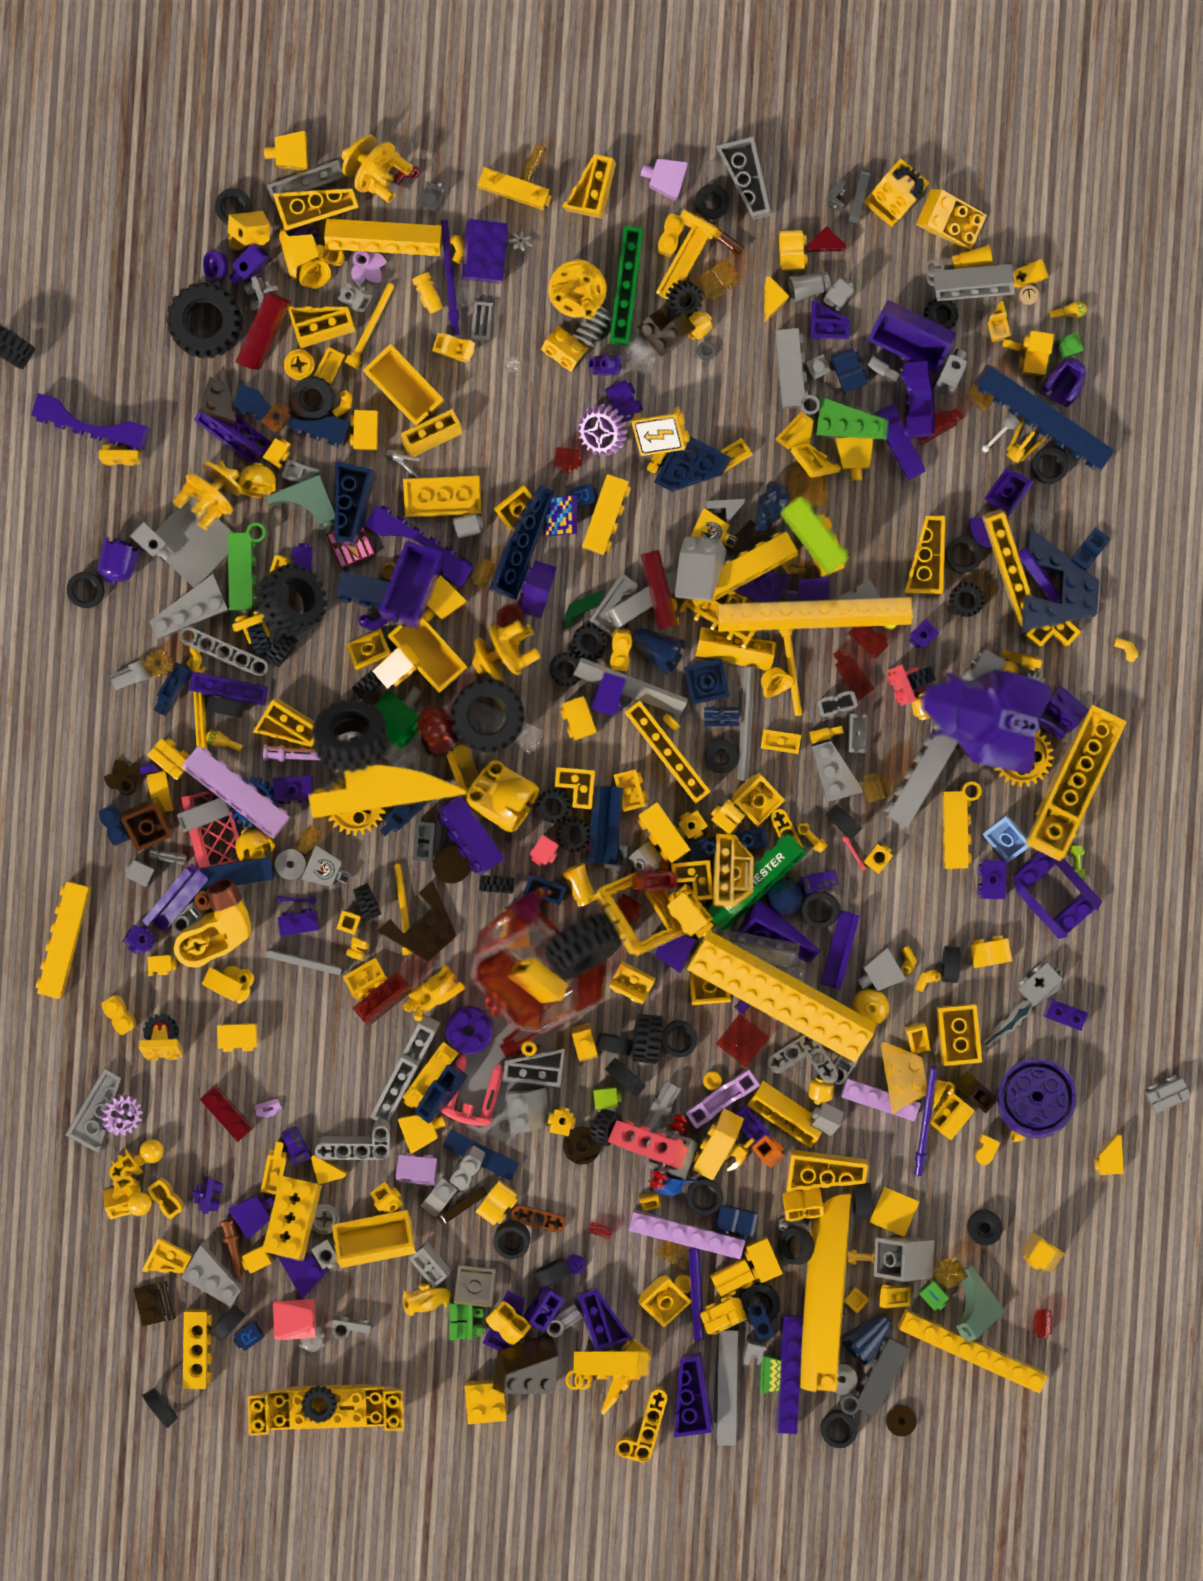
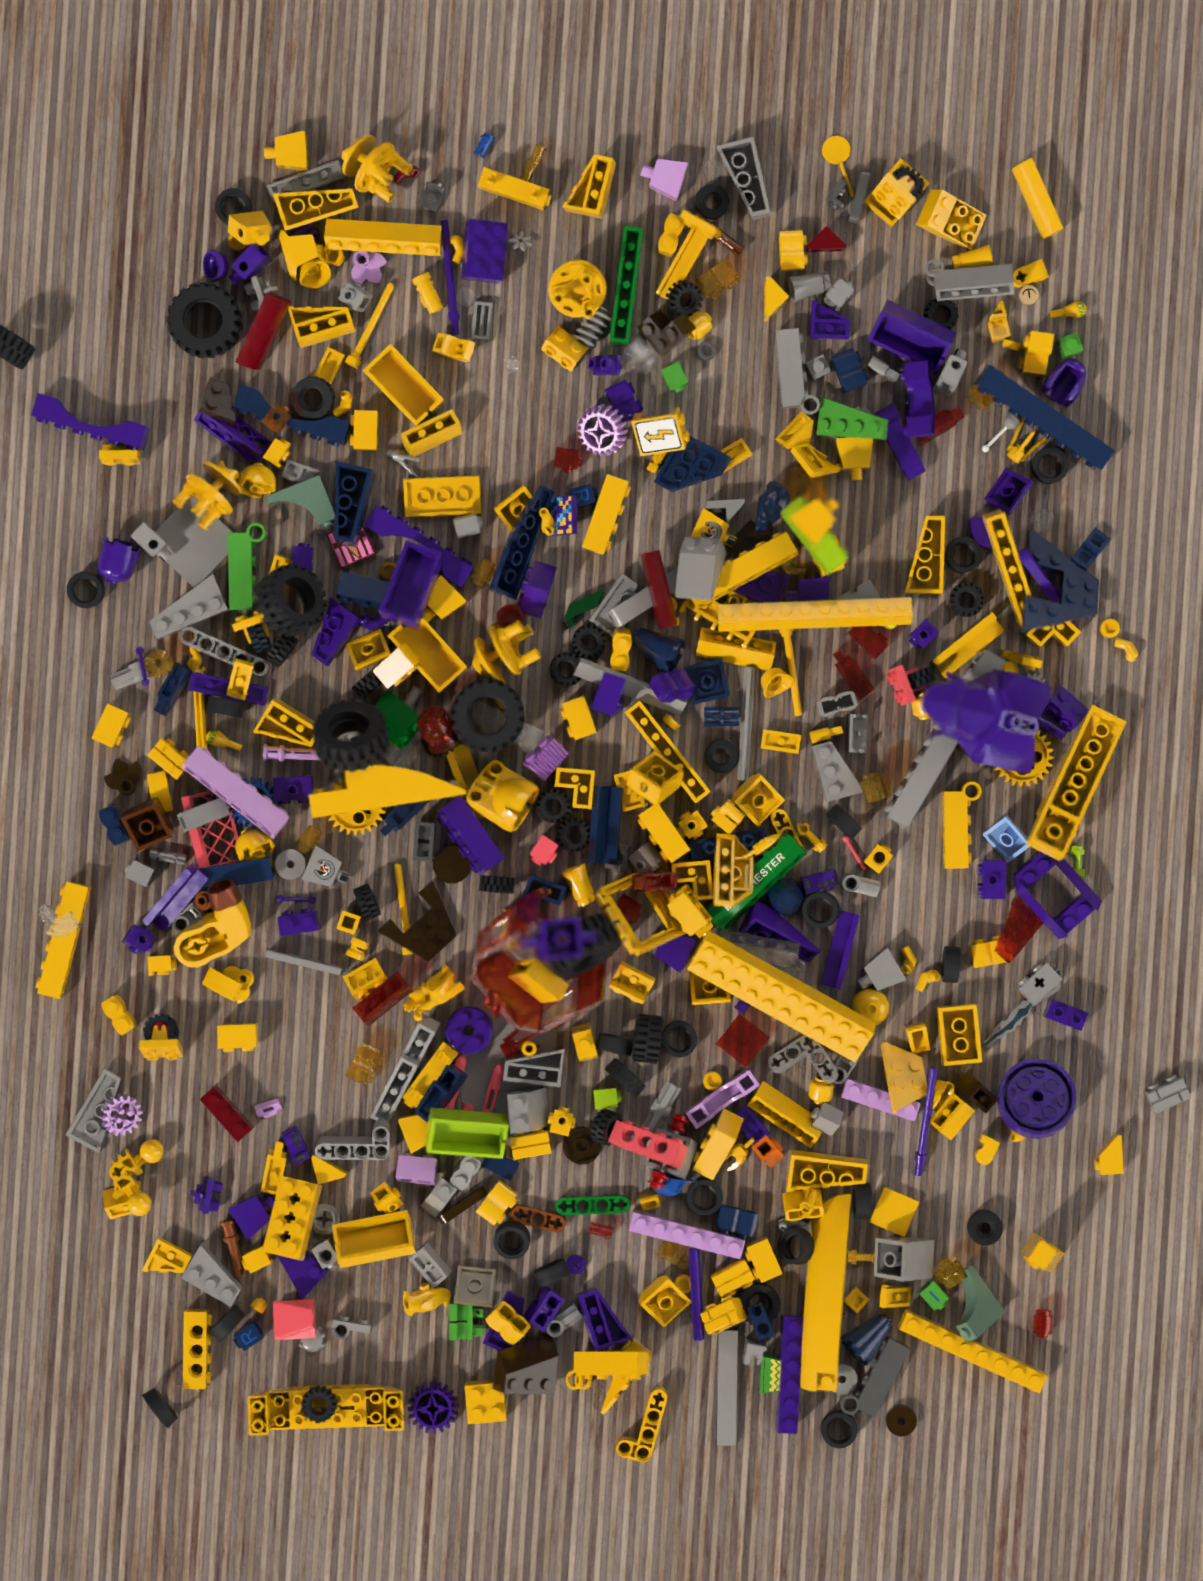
(59, 926): none -> clear brick
(111, 726): none -> yellow brick
(139, 650): none -> dark purple hinge
(148, 1304): dark brown plate -> none
(149, 768): dark purple tile -> none
(169, 1202): yellow brick -> none
(240, 679): none -> yellow plate
(259, 1305): none -> yellow hinge
(304, 357): yellow gear -> none
(335, 631): none -> dark purple wing
(364, 1063): none -> clear yellow brick
(441, 1406): none -> dark purple gear
(466, 1133): none -> lime piece
(485, 143): none -> blue pin
(530, 1144): none -> yellow brick
(545, 757): none -> medium lavender brick
(547, 522): none -> yellow arm
(549, 947): none -> dark purple brick
(592, 1201): none -> green beam
(655, 778): none -> yellow brick
(672, 685): none -> dark purple brick
(675, 377): none -> bright green brick
(693, 1402): dark purple wedge -> none
(763, 845): none -> yellow hand
(807, 1204): none -> yellow pin
(815, 519): none -> yellow torso
(836, 151): none -> yellow piece
(862, 885): none -> light grey piece
(968, 645): none -> yellow panel
(1017, 931): none -> clear red wing
(1037, 198): none -> yellow brick
(1109, 628): none -> yellow tile

